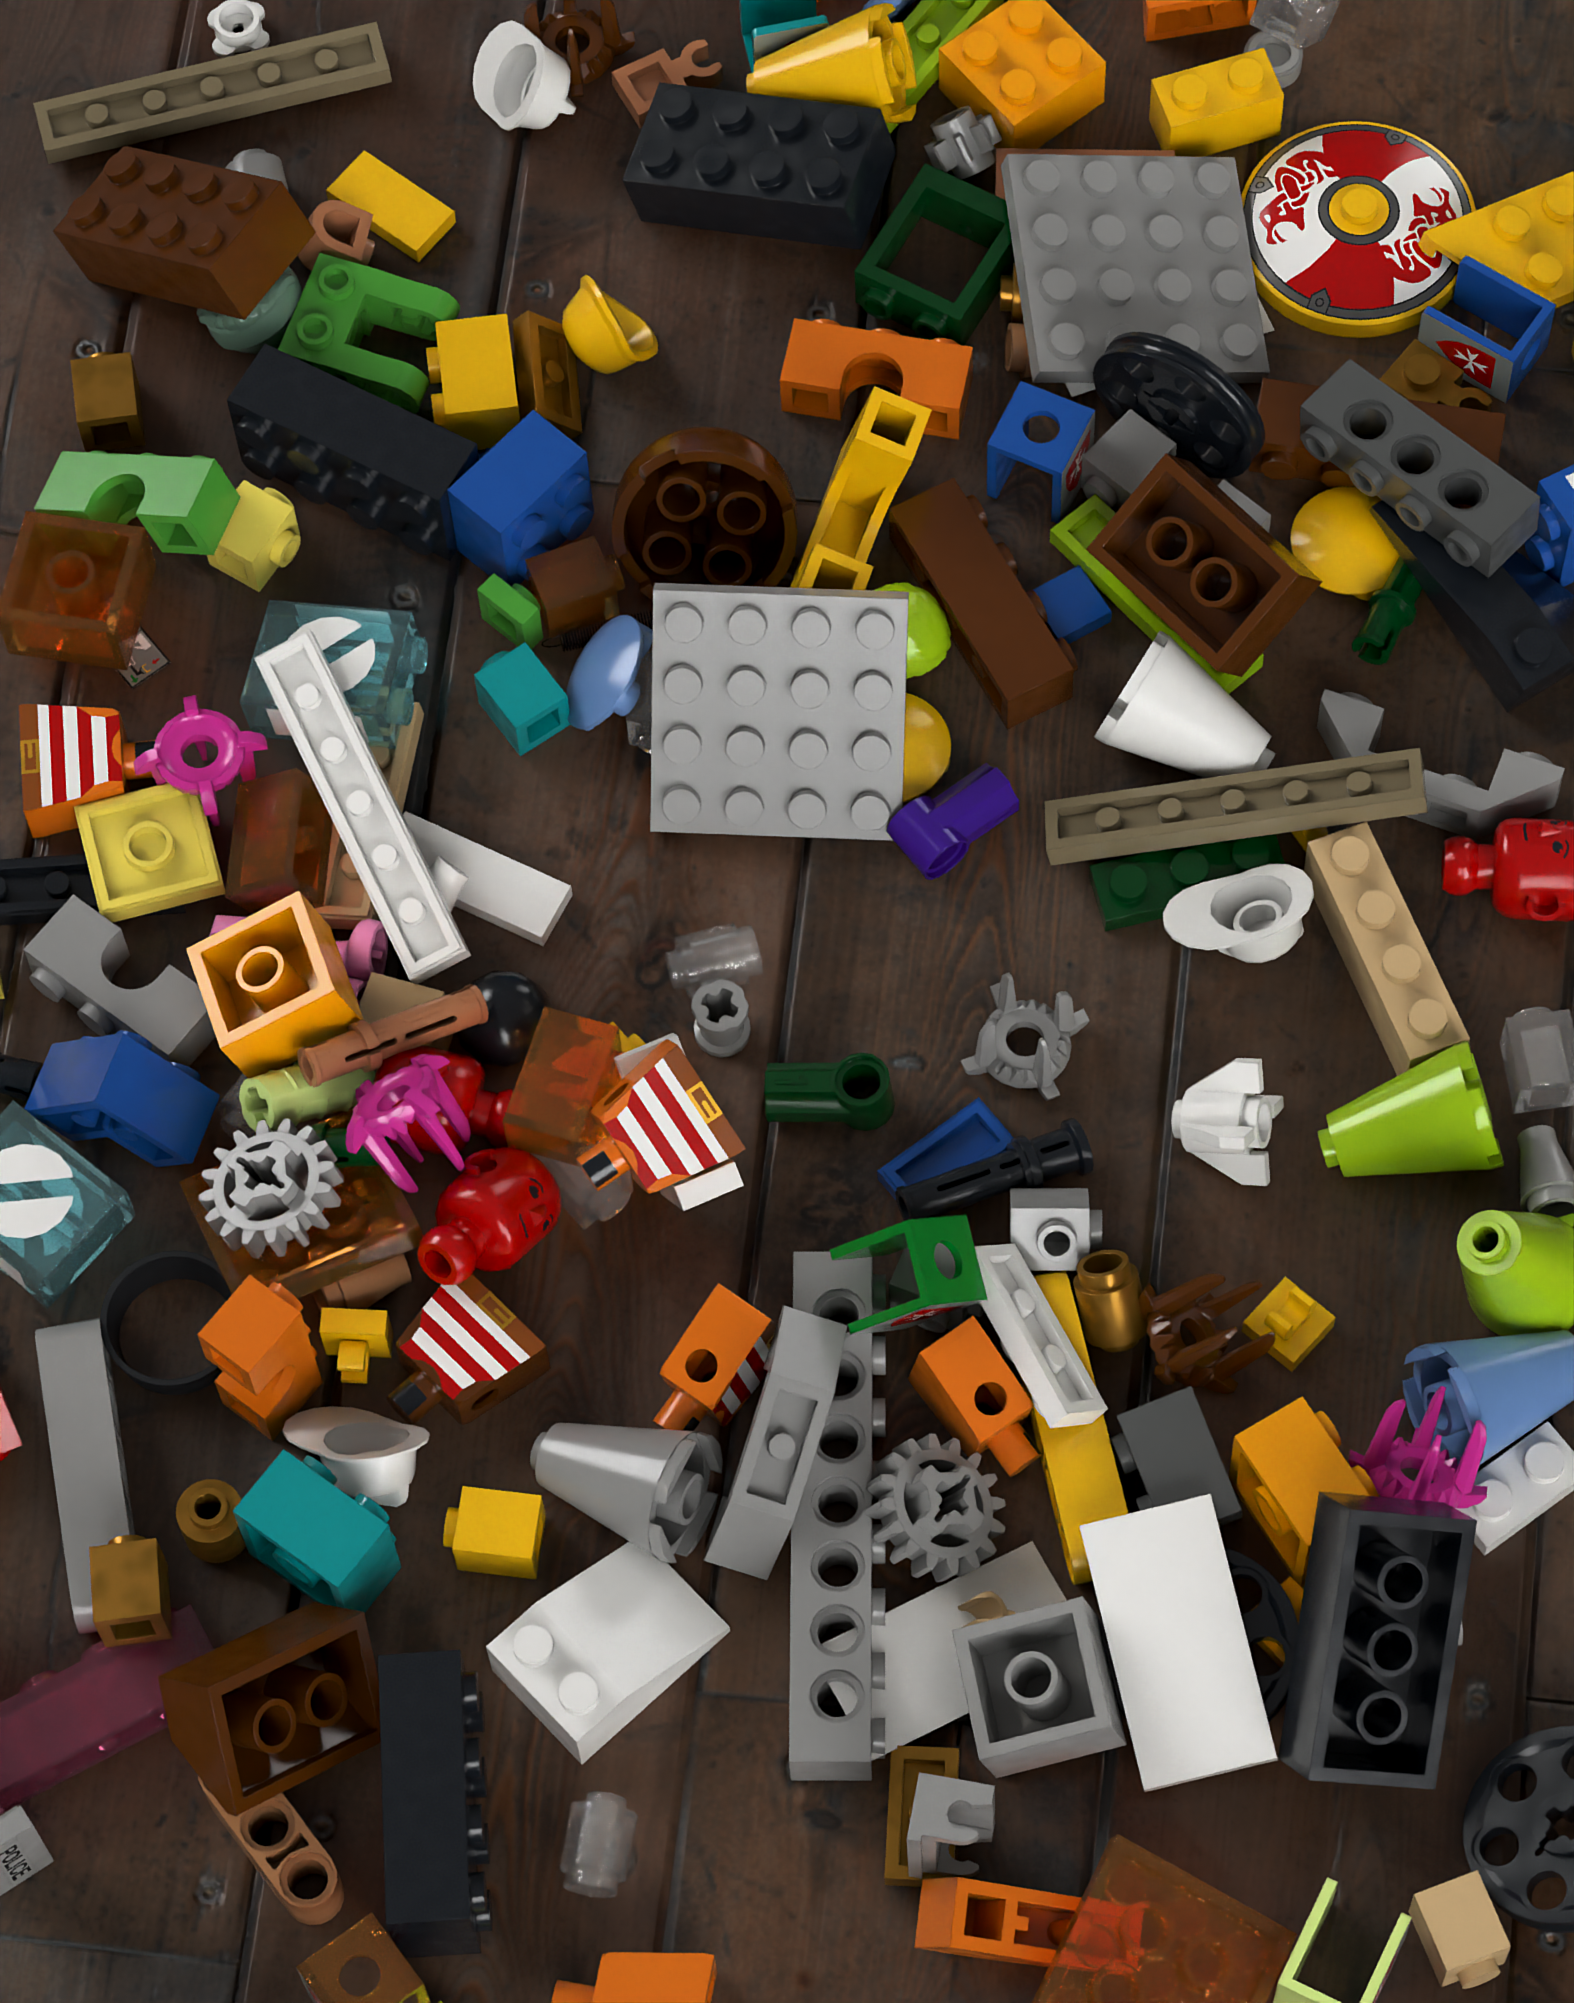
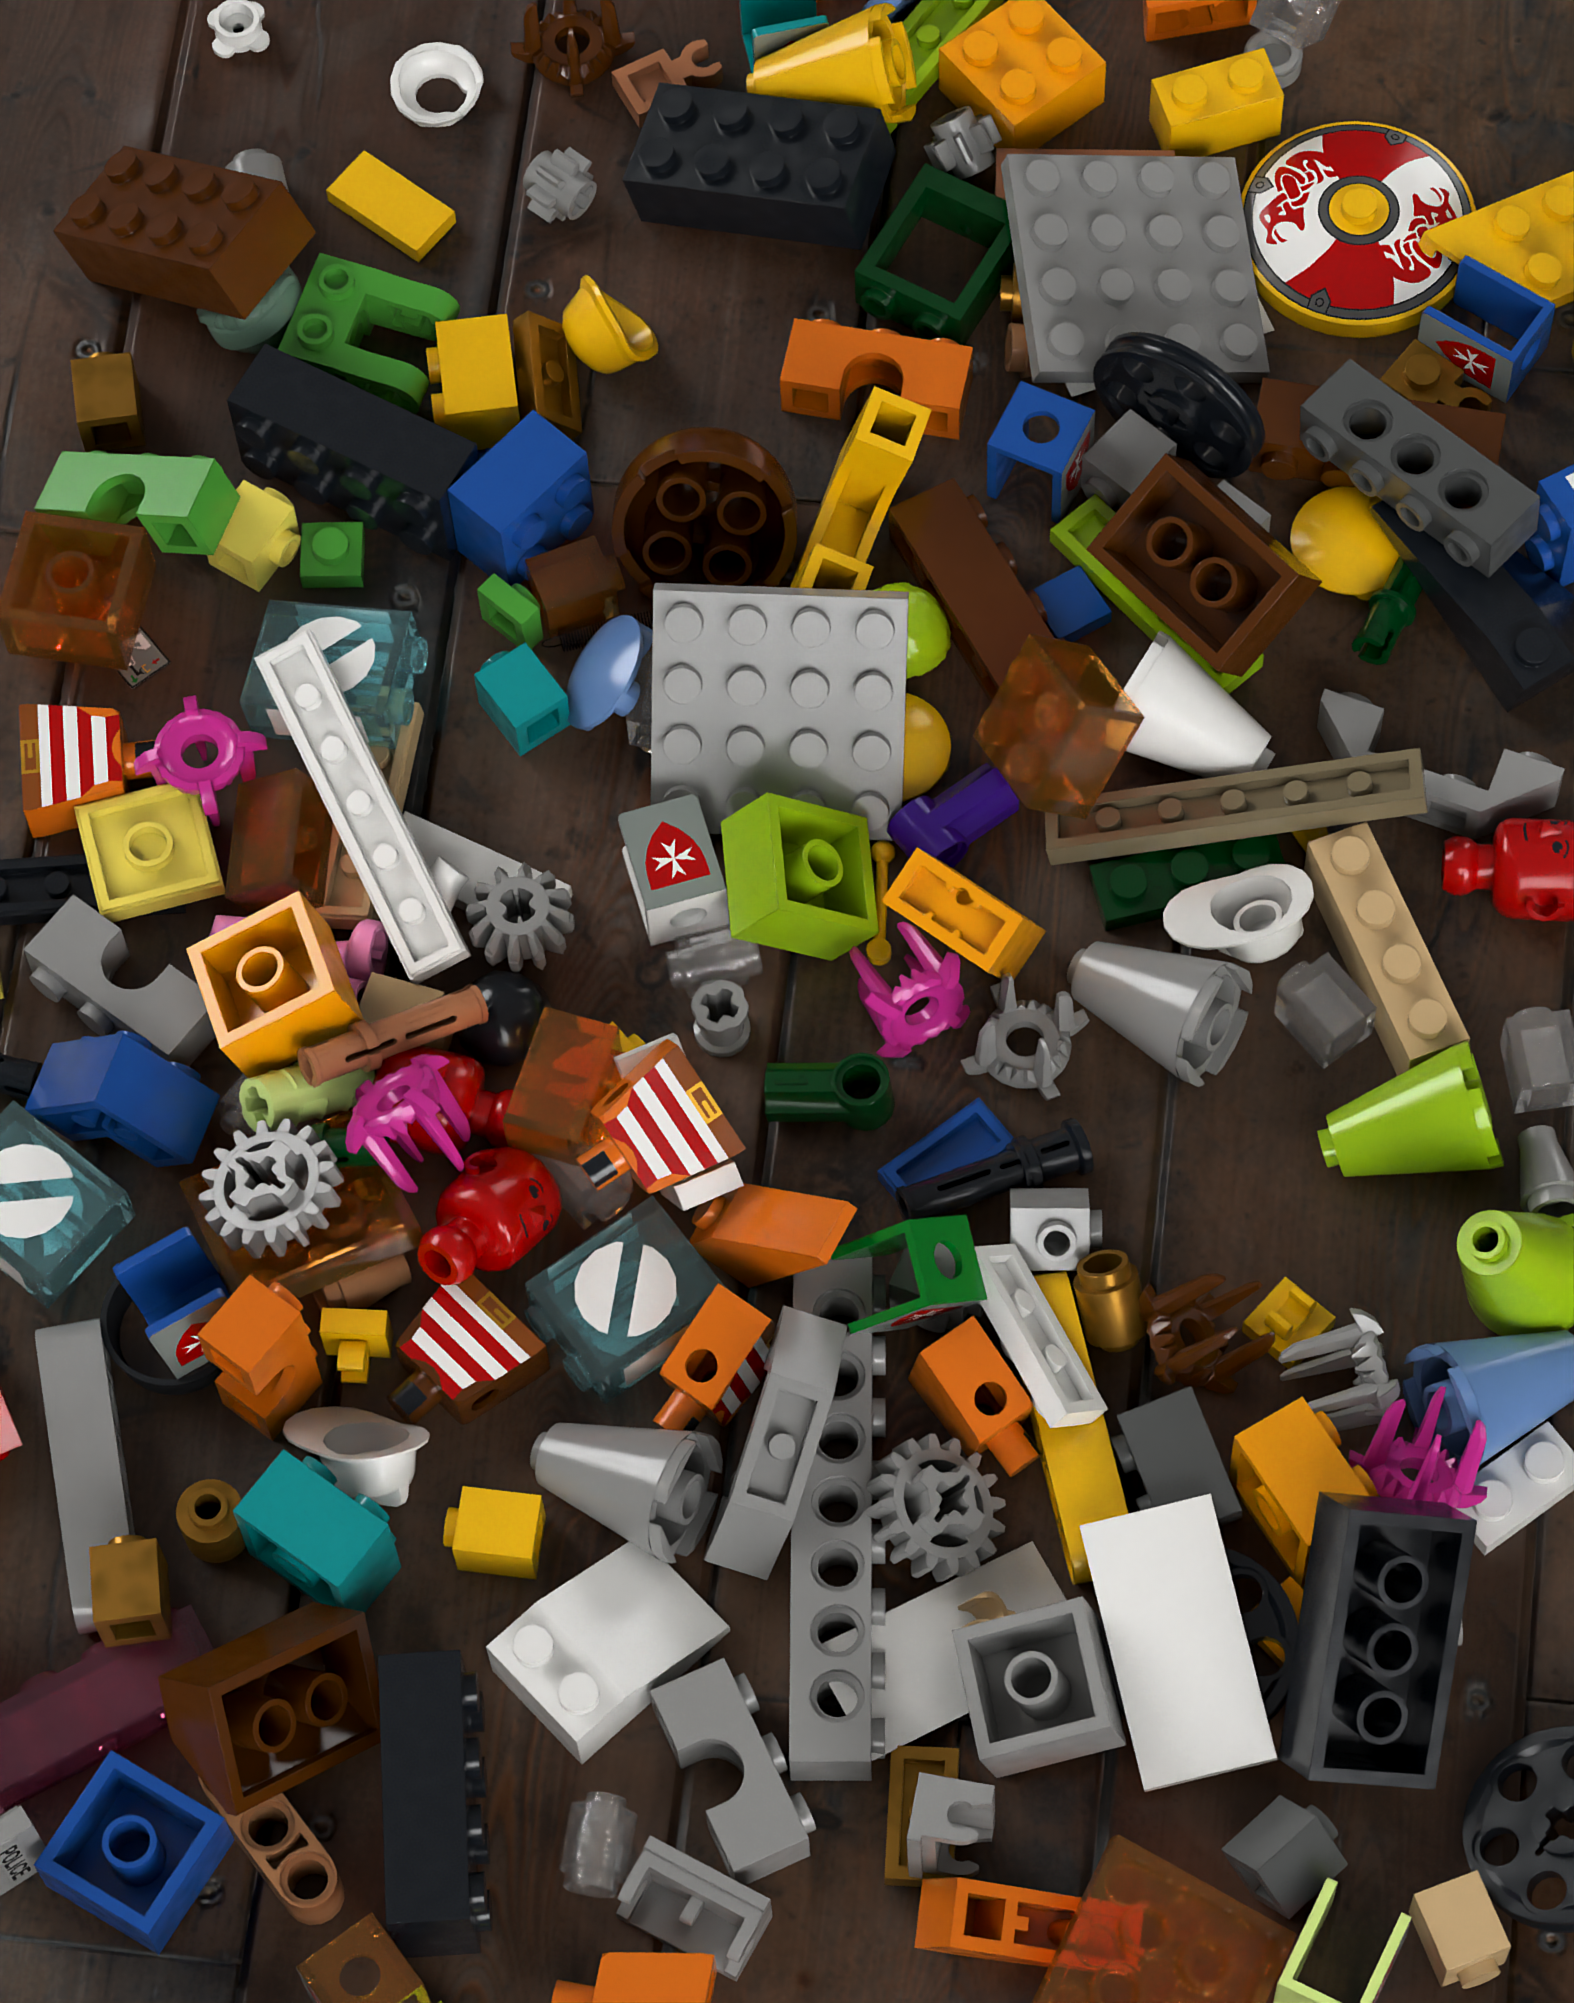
(134, 1852): none -> blue brick
(176, 1294): none -> blue piece
(212, 92): dark tan plate -> none
(332, 555): none -> bright green plate
(339, 233): nougat plate -> none
(432, 62): none -> white piece
(520, 79): white piece -> none
(520, 939): none -> light grey gear
(559, 185): none -> light grey gear
(621, 1299): none -> clear light blue brick
(673, 869): none -> piece
(693, 1907): none -> light grey hinge
(711, 1718): none -> light grey arch
(769, 1232): none -> orange slope
(799, 877): none -> lime brick
(879, 949): none -> yellow hinge
(929, 978): none -> dark pink piece
(963, 915): none -> light orange window
(1058, 726): none -> clear orange brick
(1165, 1003): none -> light grey cone
(1225, 1120): white brick -> none
(1286, 1855): none -> dark grey brick
(1324, 1009): none -> clear brick
(1360, 1351): none -> light grey piece

